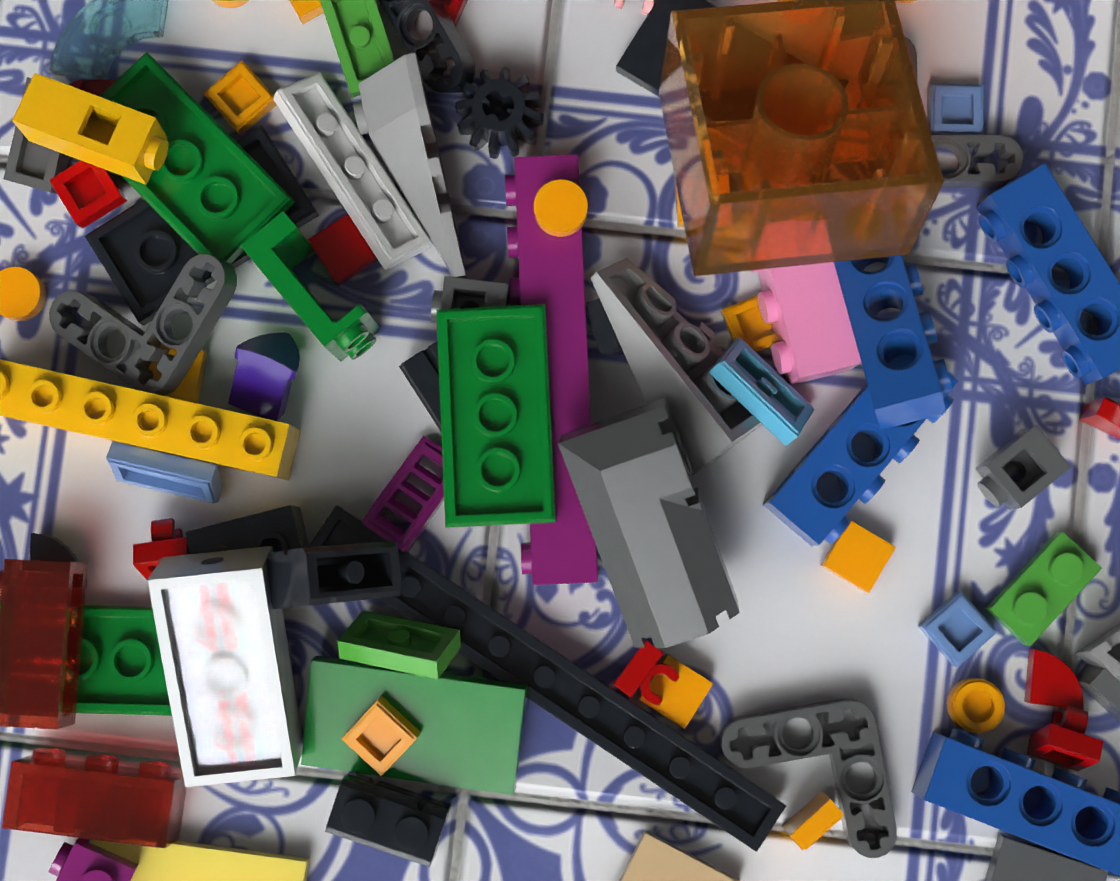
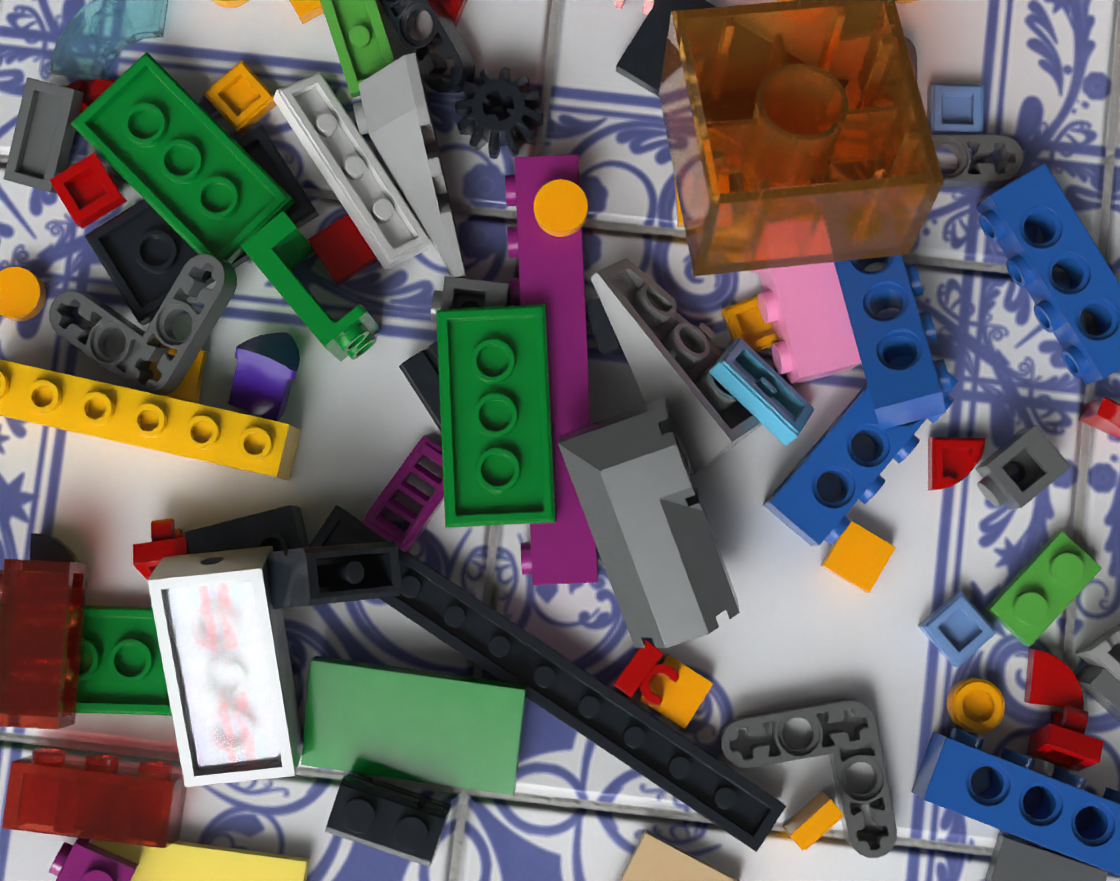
(91, 129): yellow brick -> none
(165, 472): medium blue tile -> none
(381, 735): light orange tile -> none
(399, 644): bright green plate -> none
(952, 460): none -> red tile

